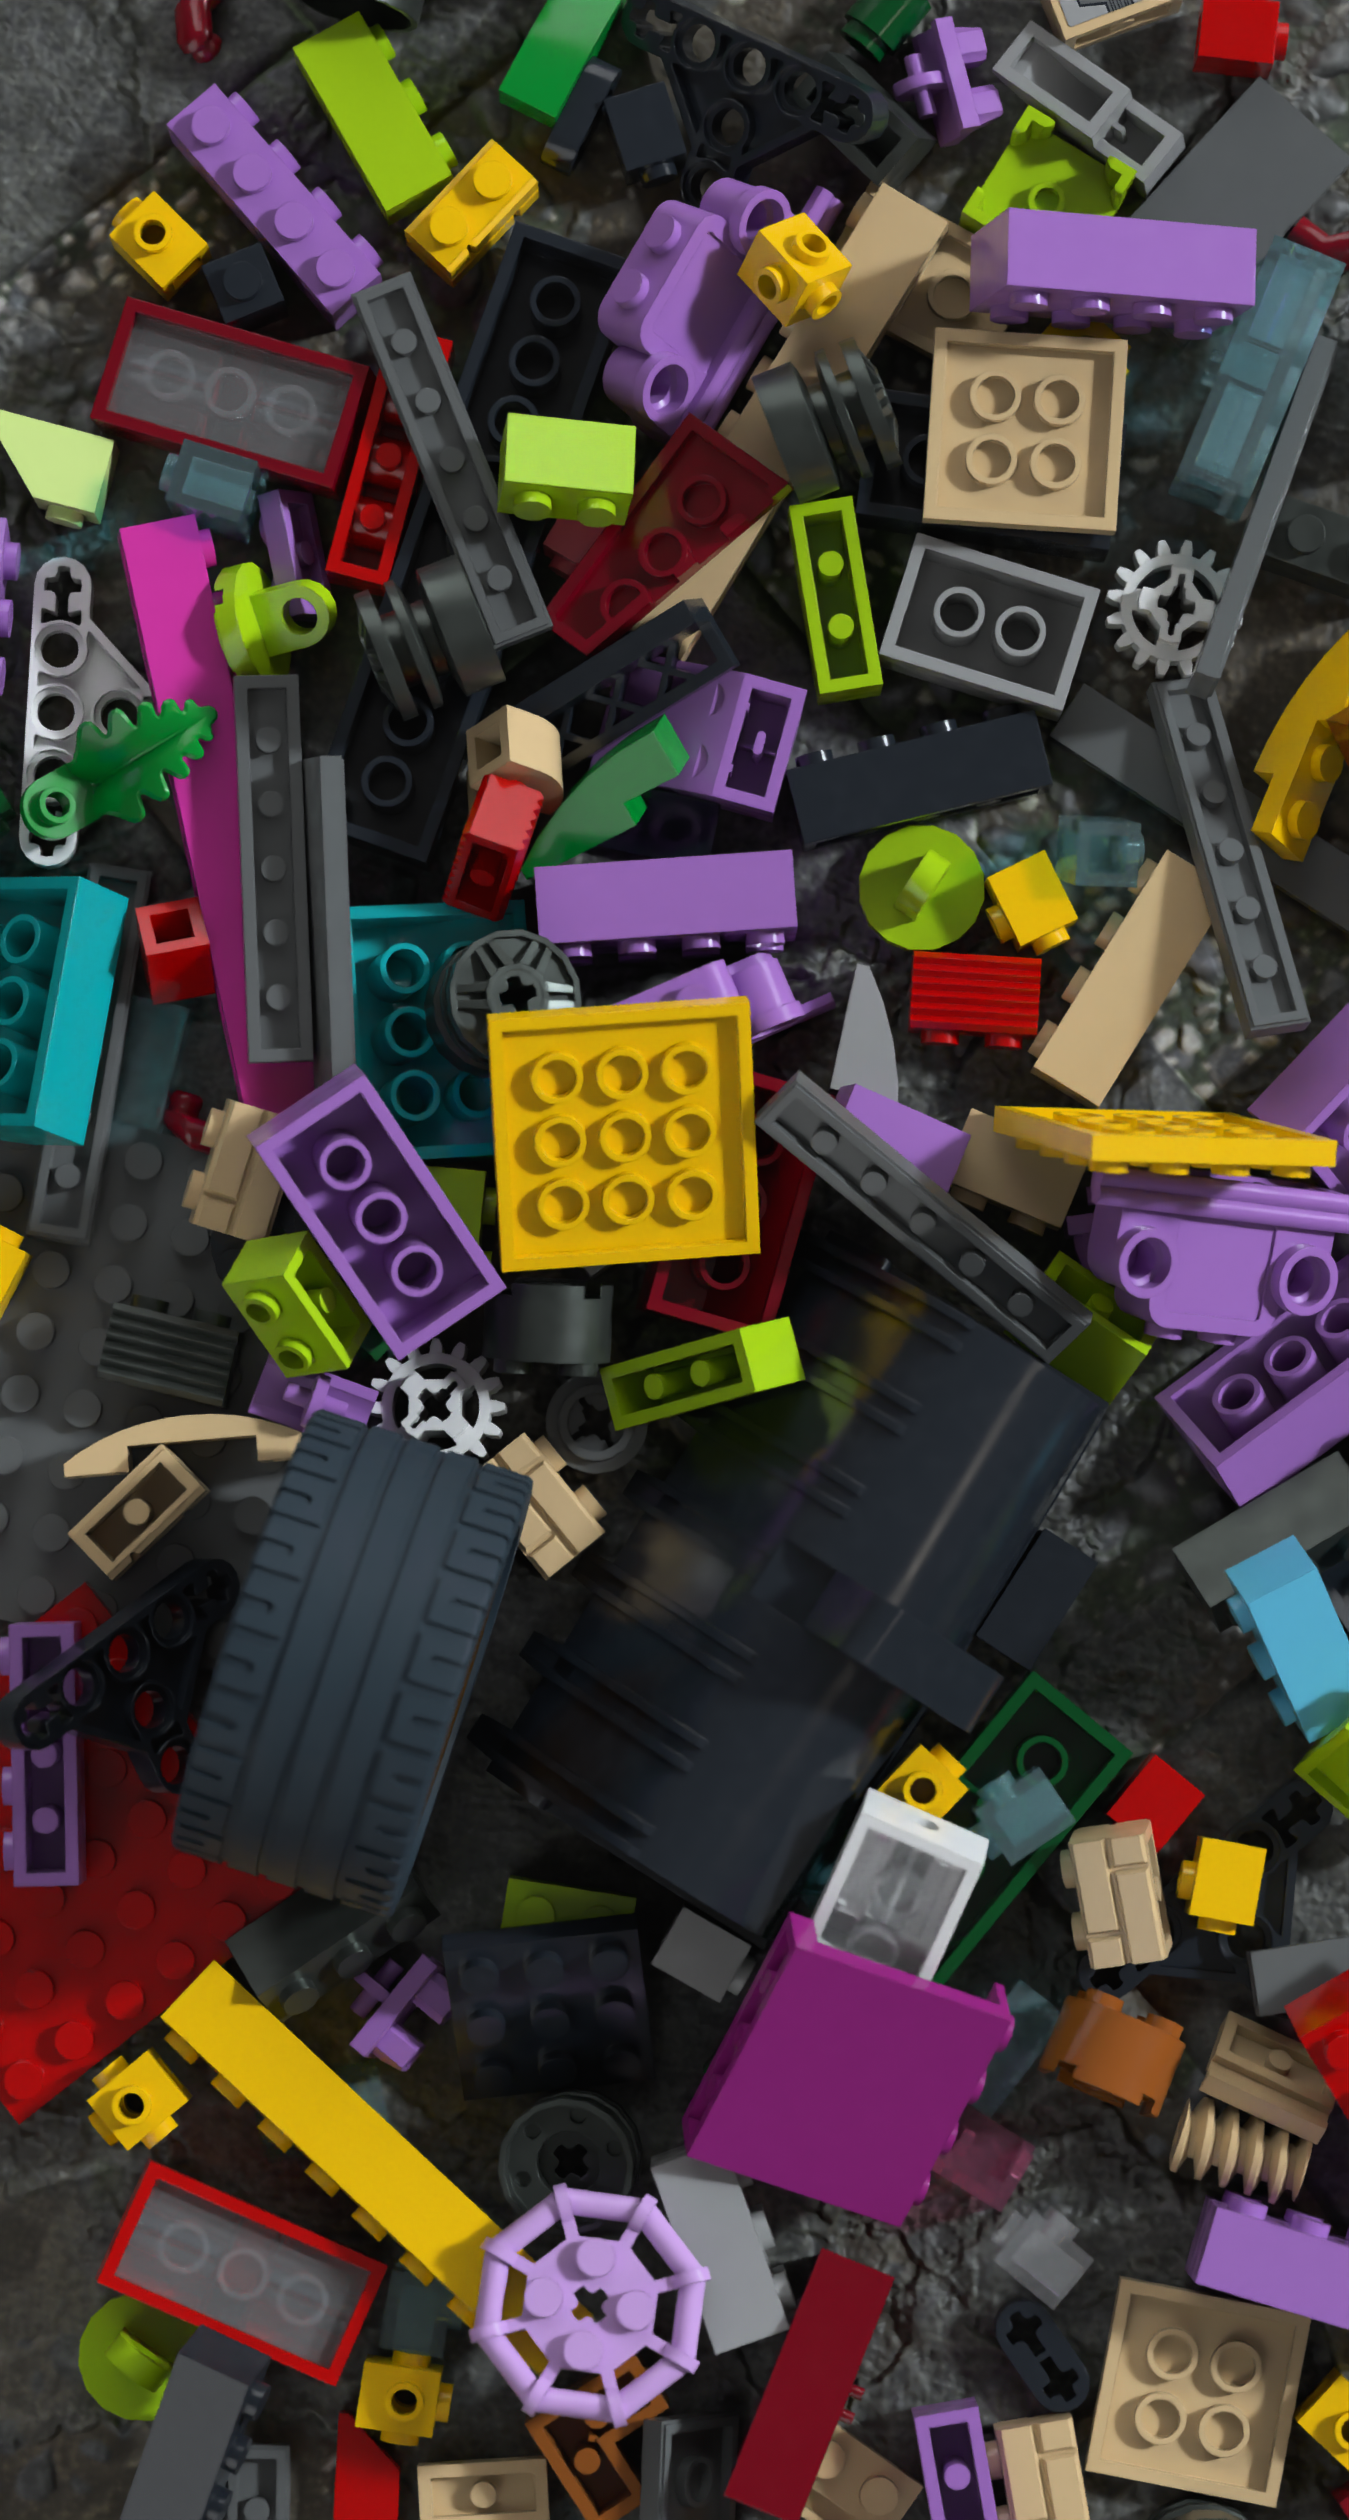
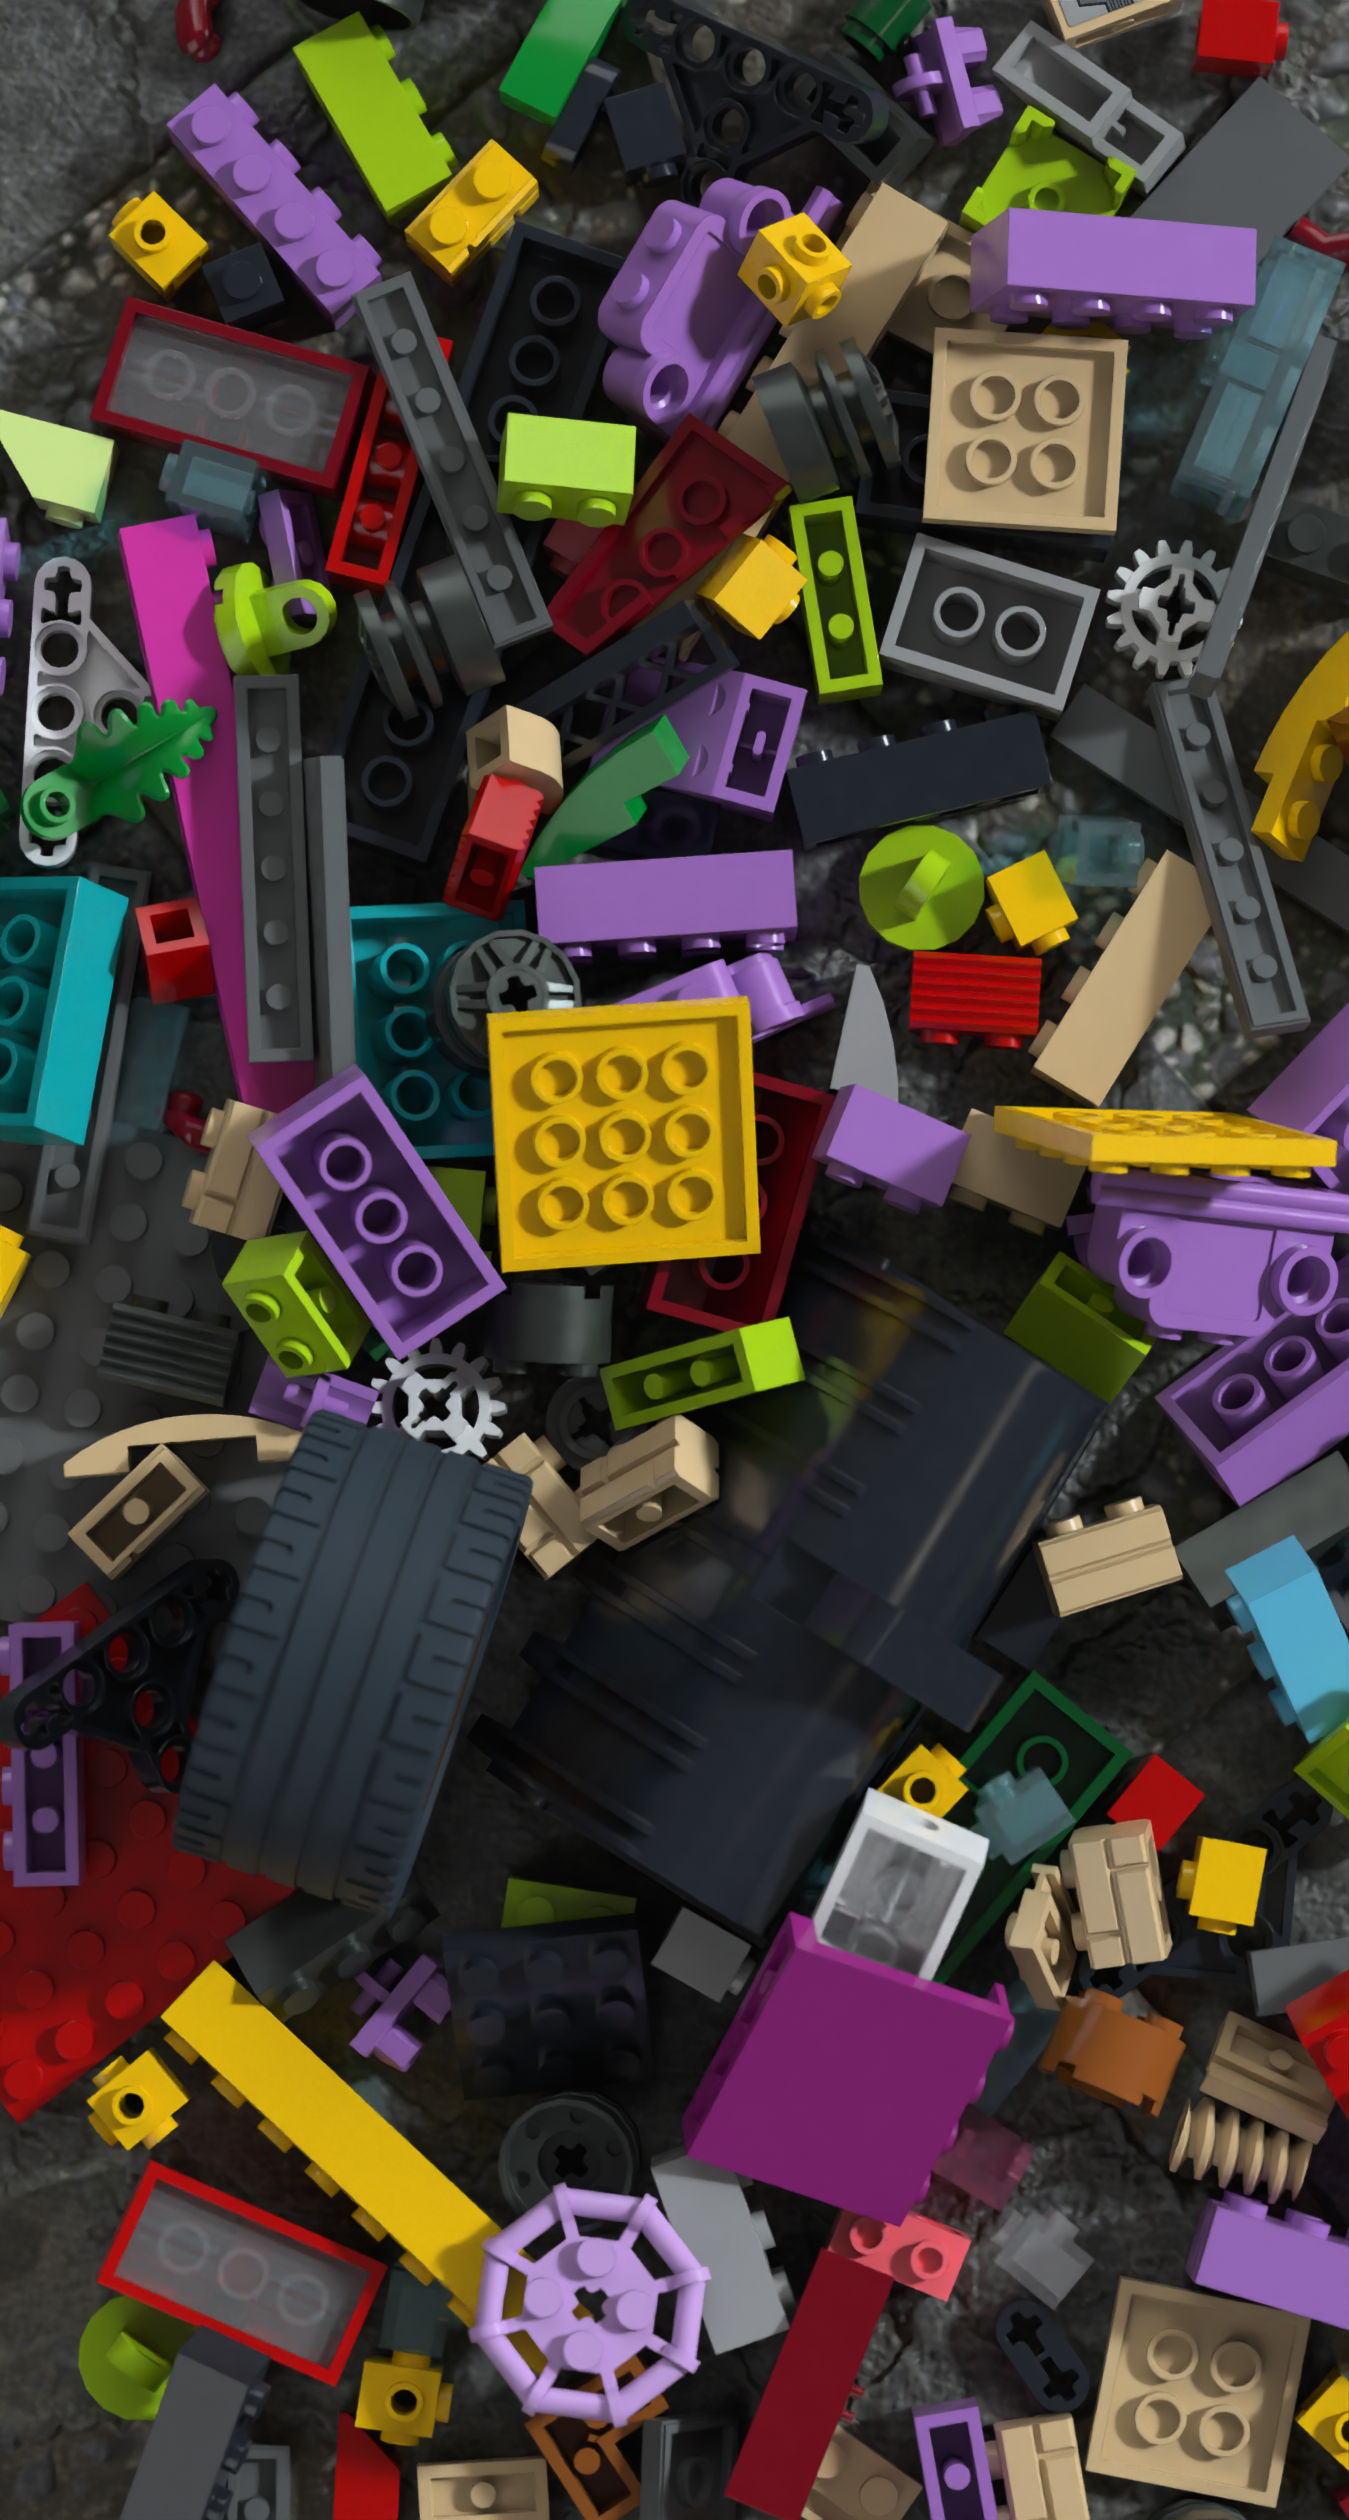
(649, 1482): none -> tan brick
(753, 585): none -> yellow brick
(917, 2253): none -> coral brick
(923, 1217): dark grey tile -> none
(1043, 1937): none -> tan plate
(1106, 1557): none -> tan brick

